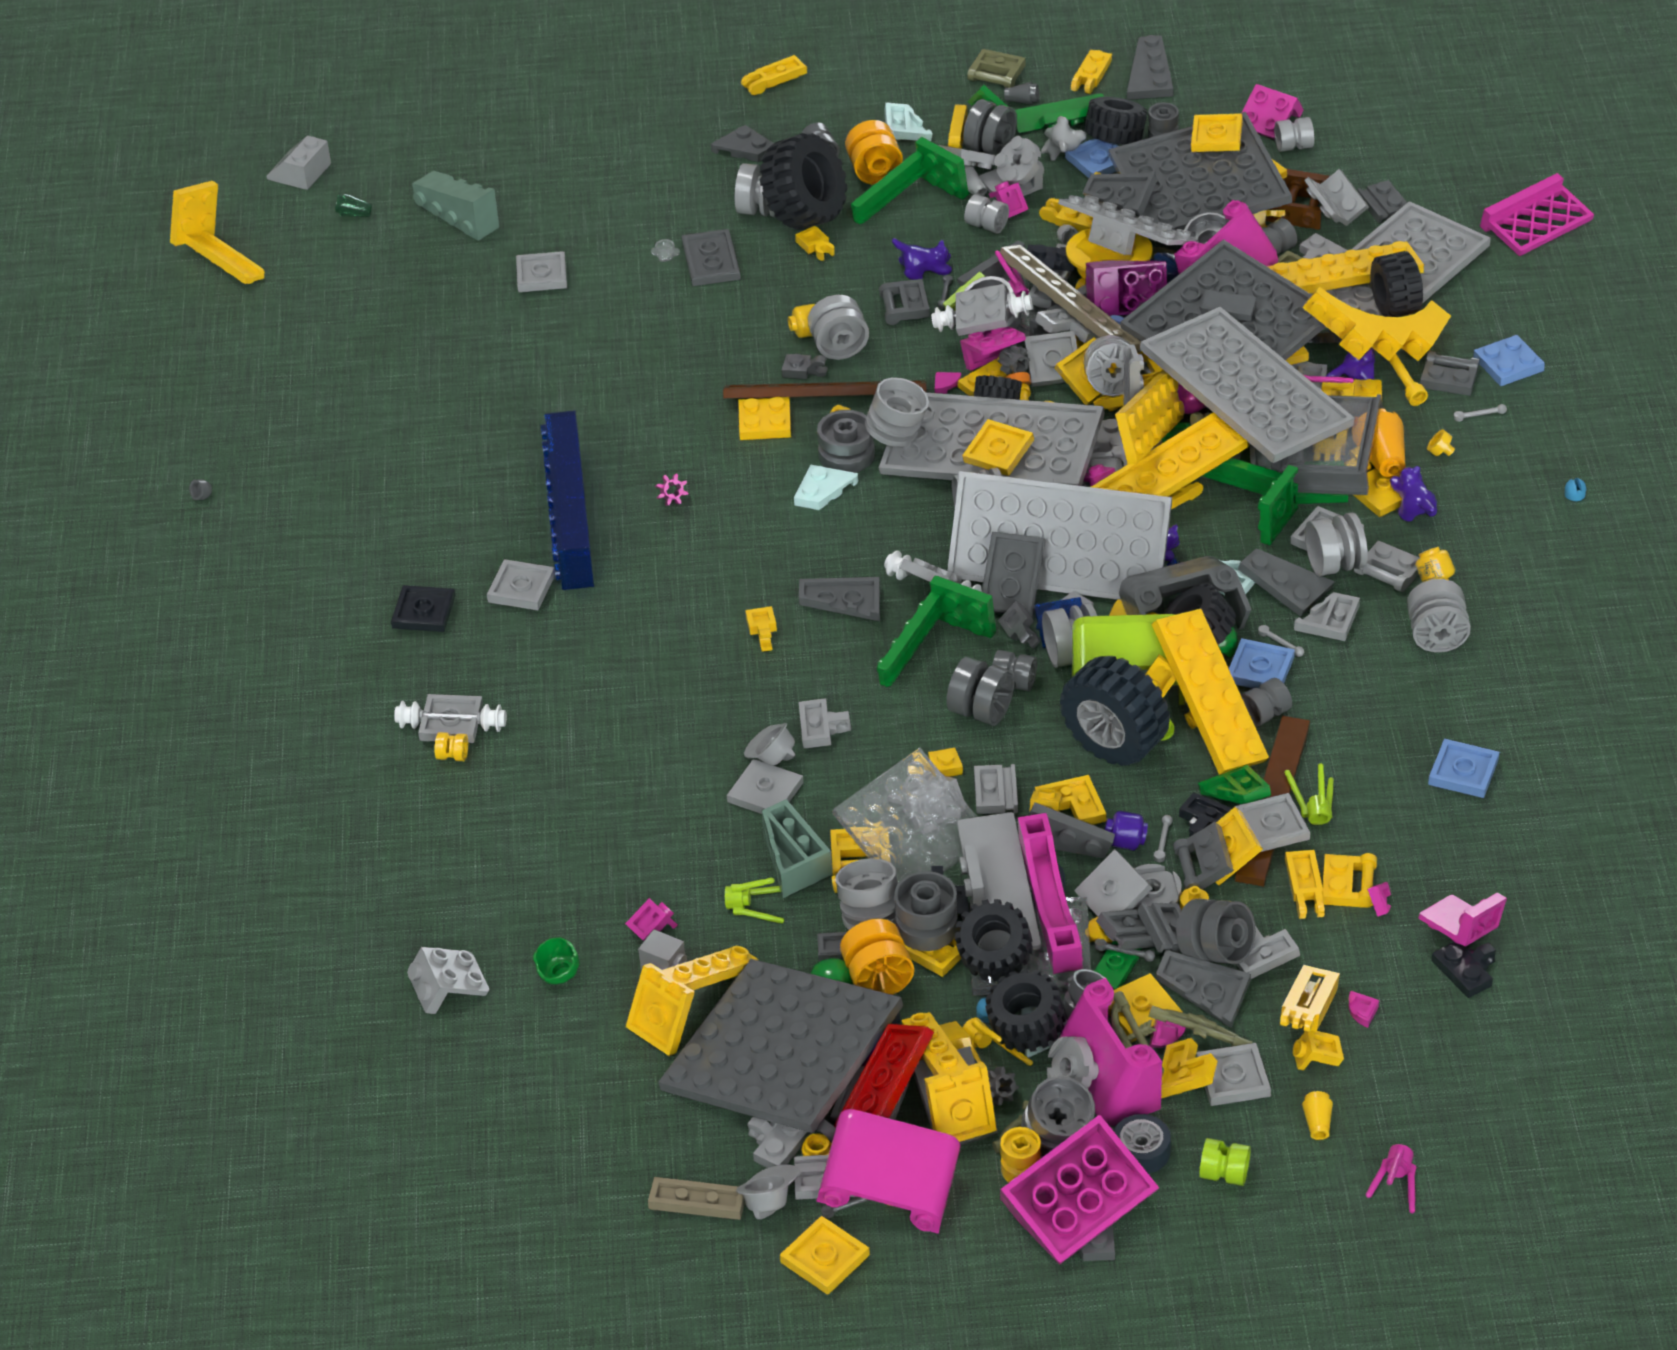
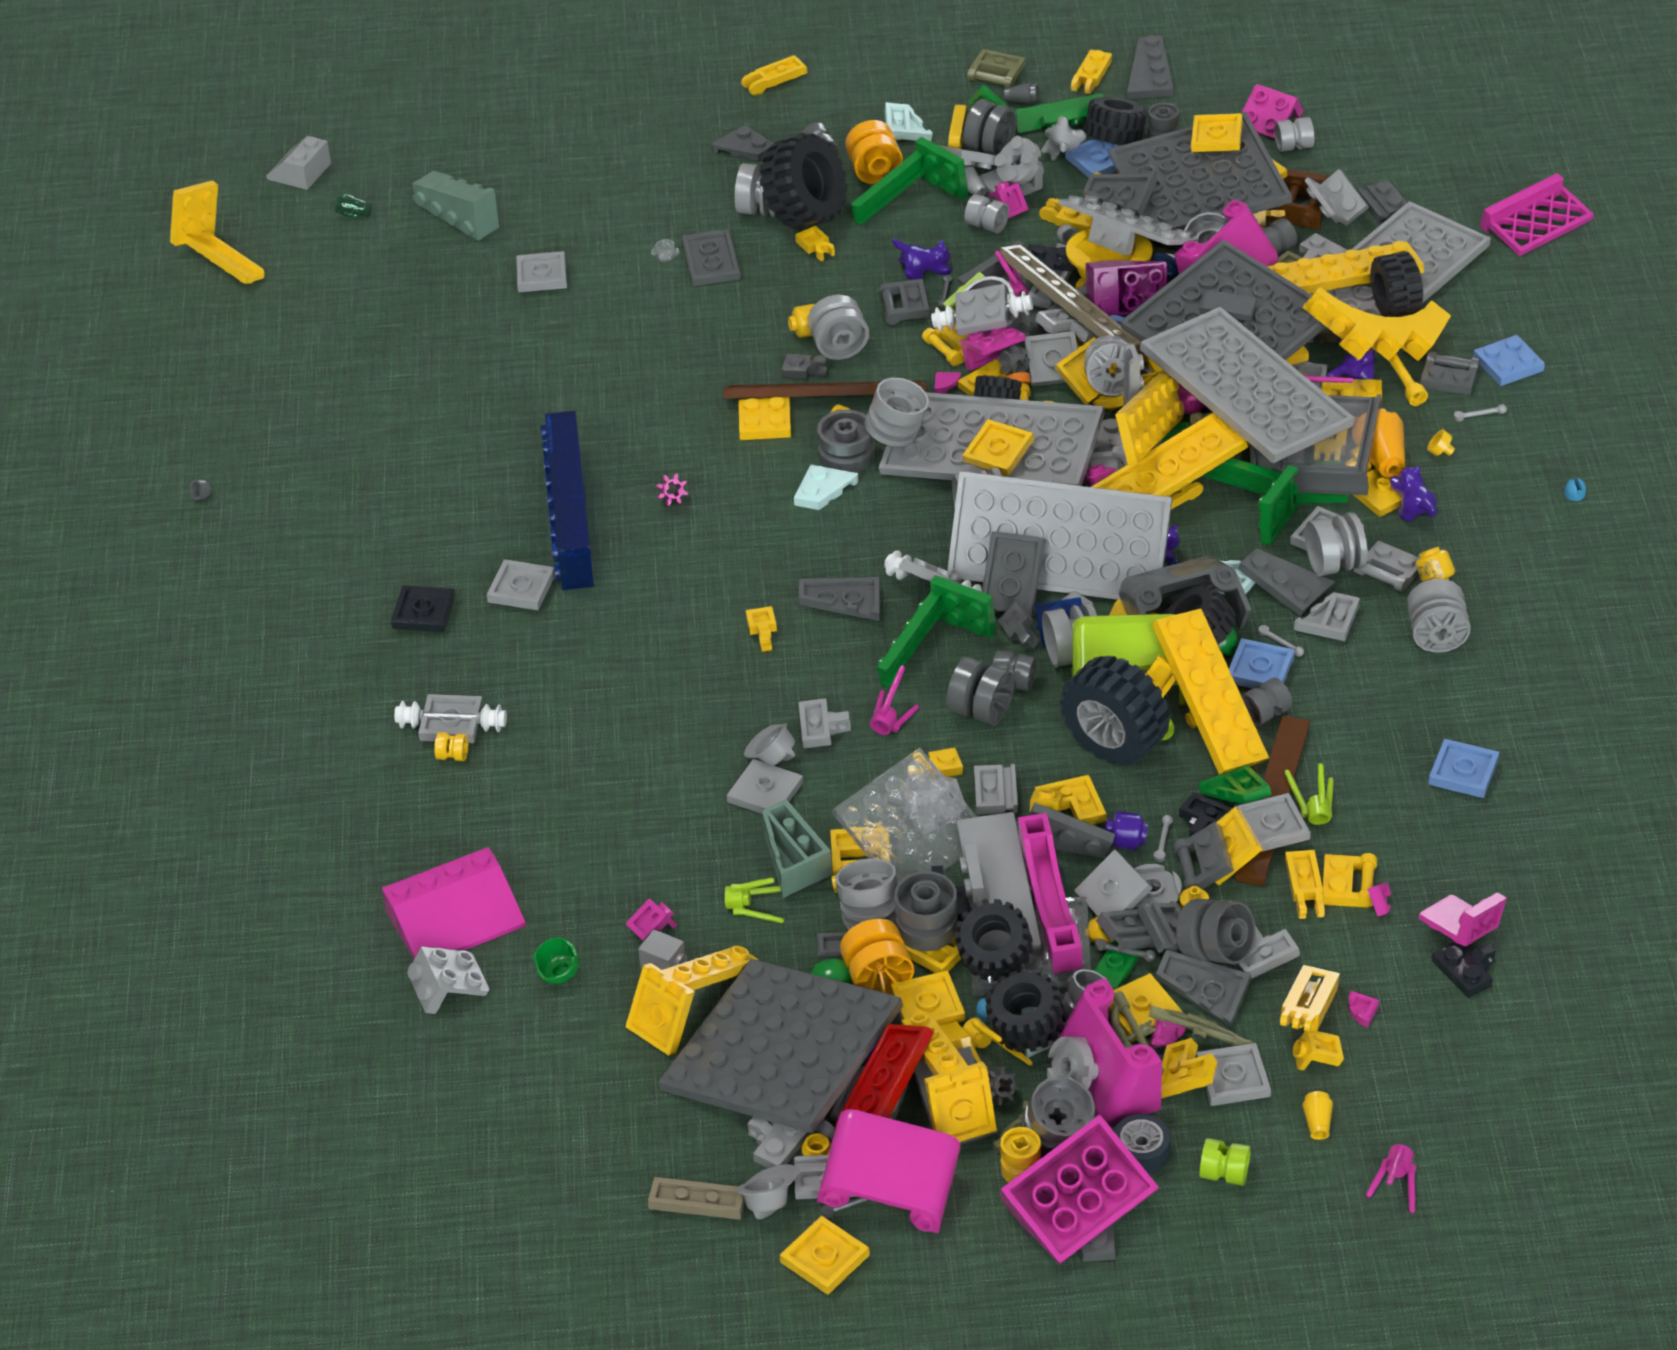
(454, 905): none -> dark pink slope
(885, 717): none -> dark pink plant
(930, 994): none -> yellow plate
(935, 337): none -> yellow plate

